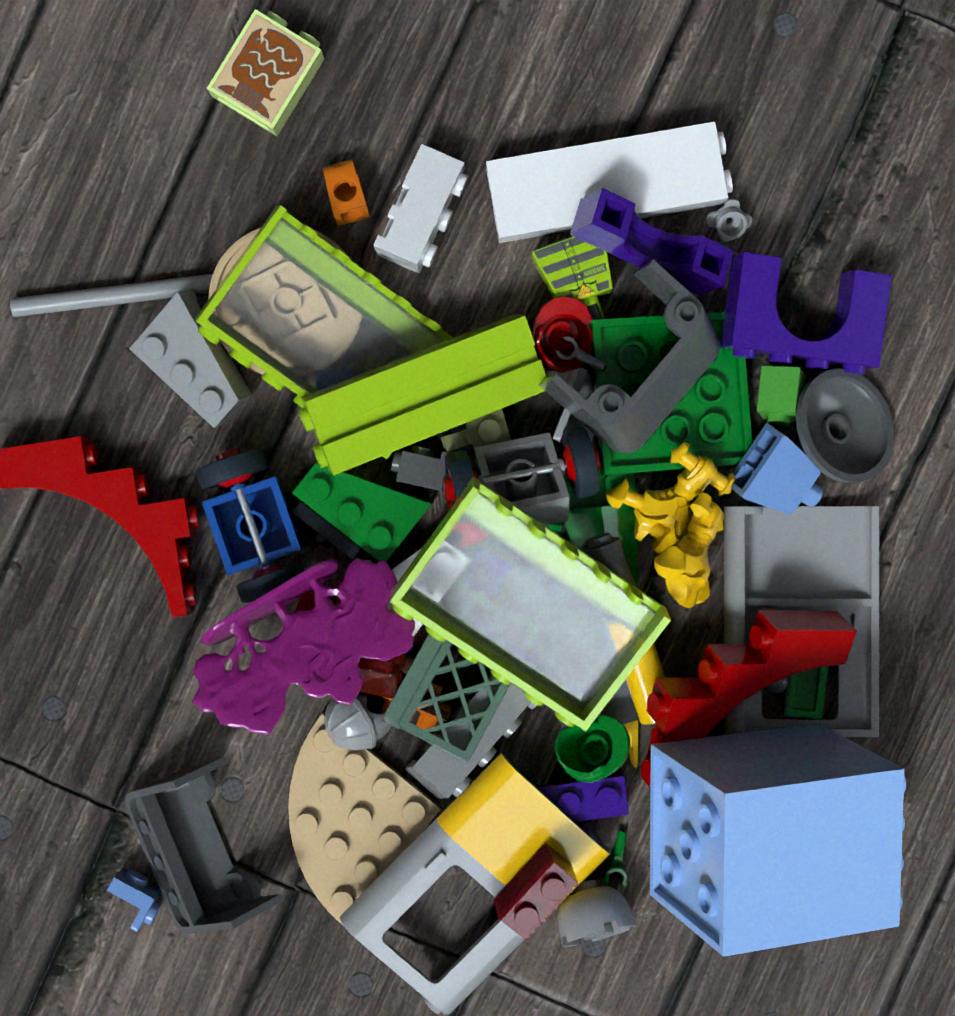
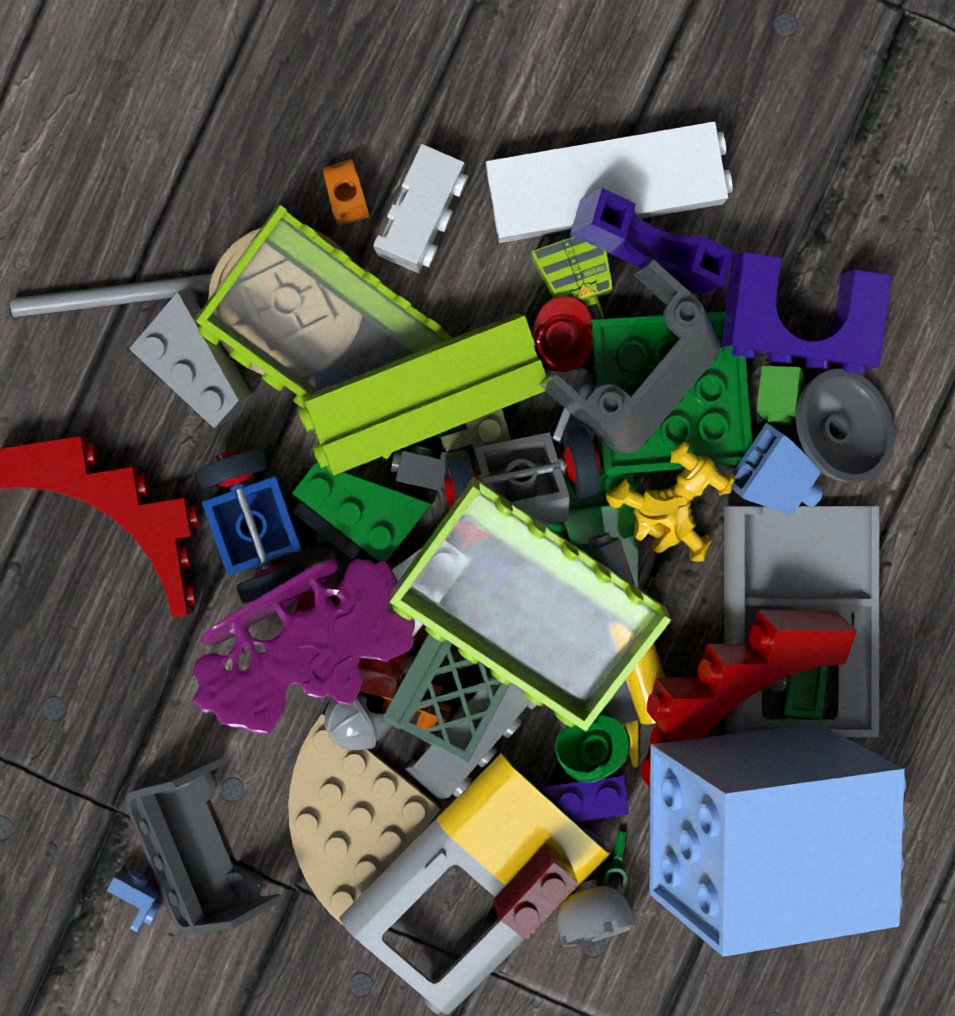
(266, 71): brick -> none
(582, 356): dark grey hand -> none
(687, 563): yellow piece -> none
(733, 229): light grey plate -> none

